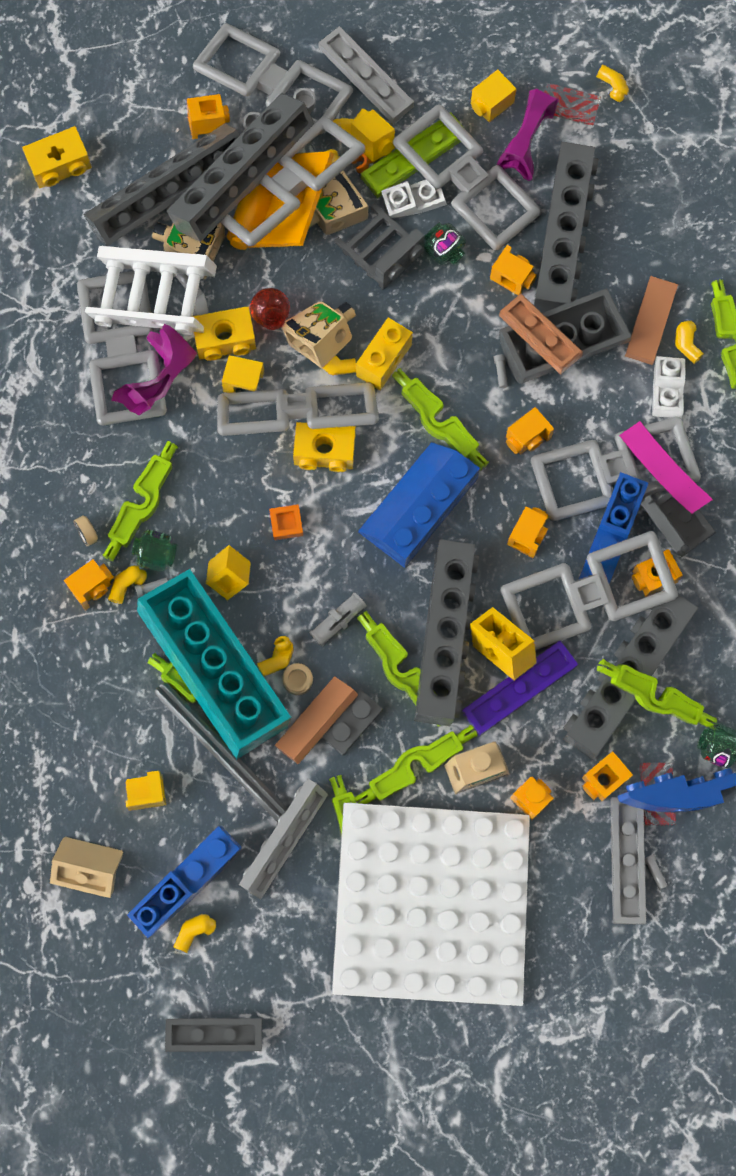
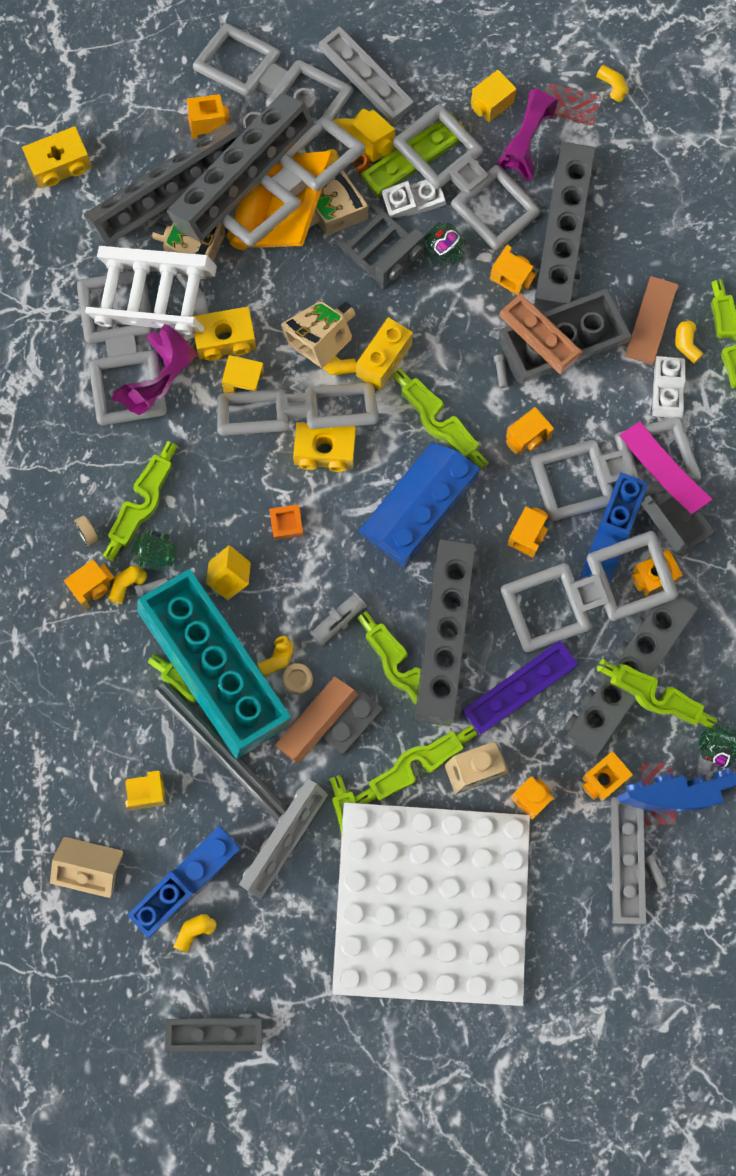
(270, 308): clear red piece -> none
(503, 643): yellow brick -> none

